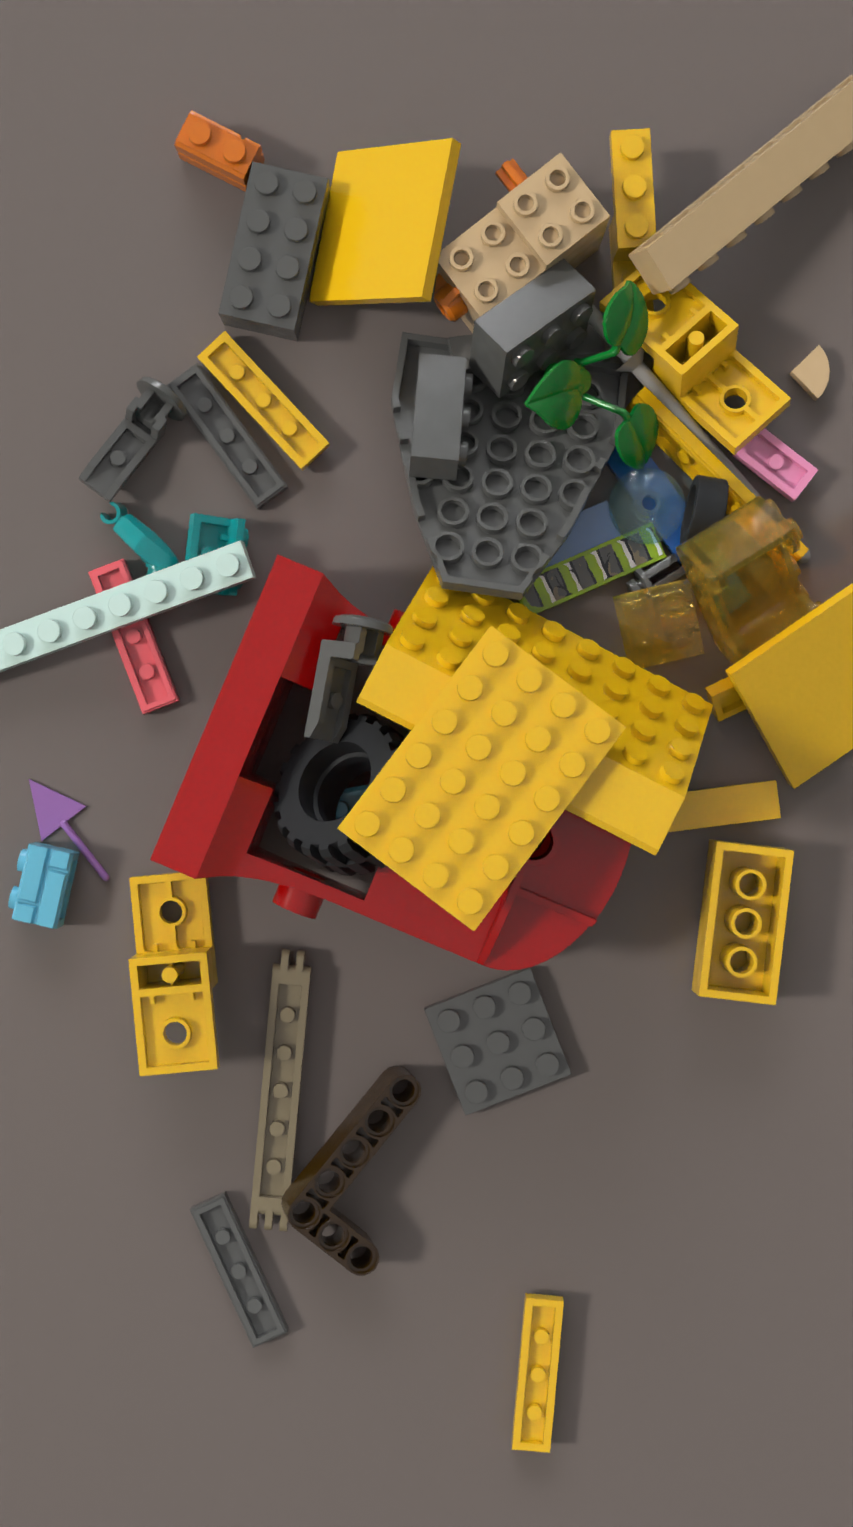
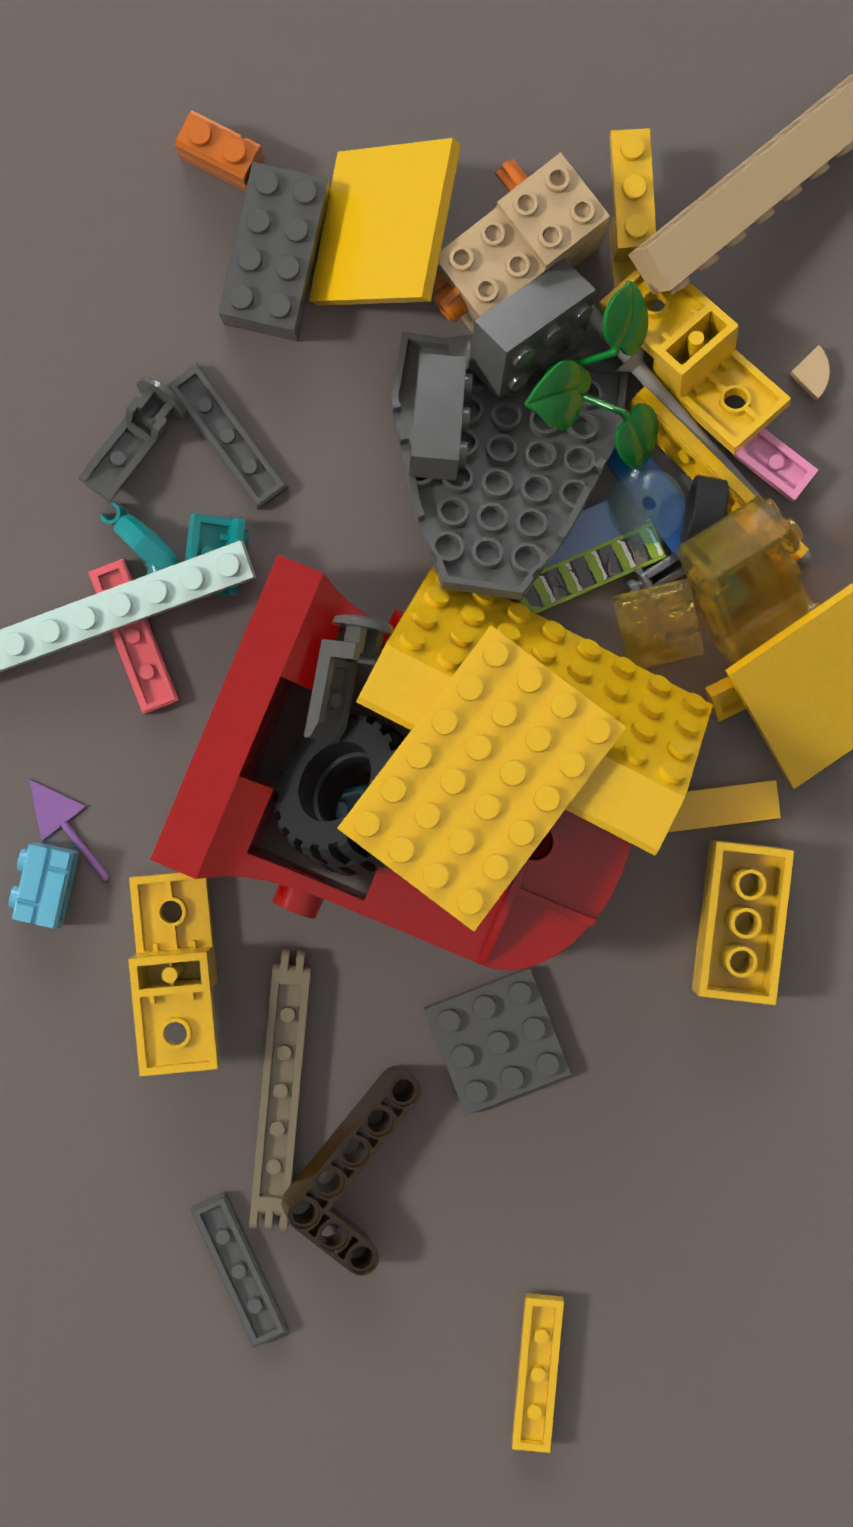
(263, 400): yellow plate -> none

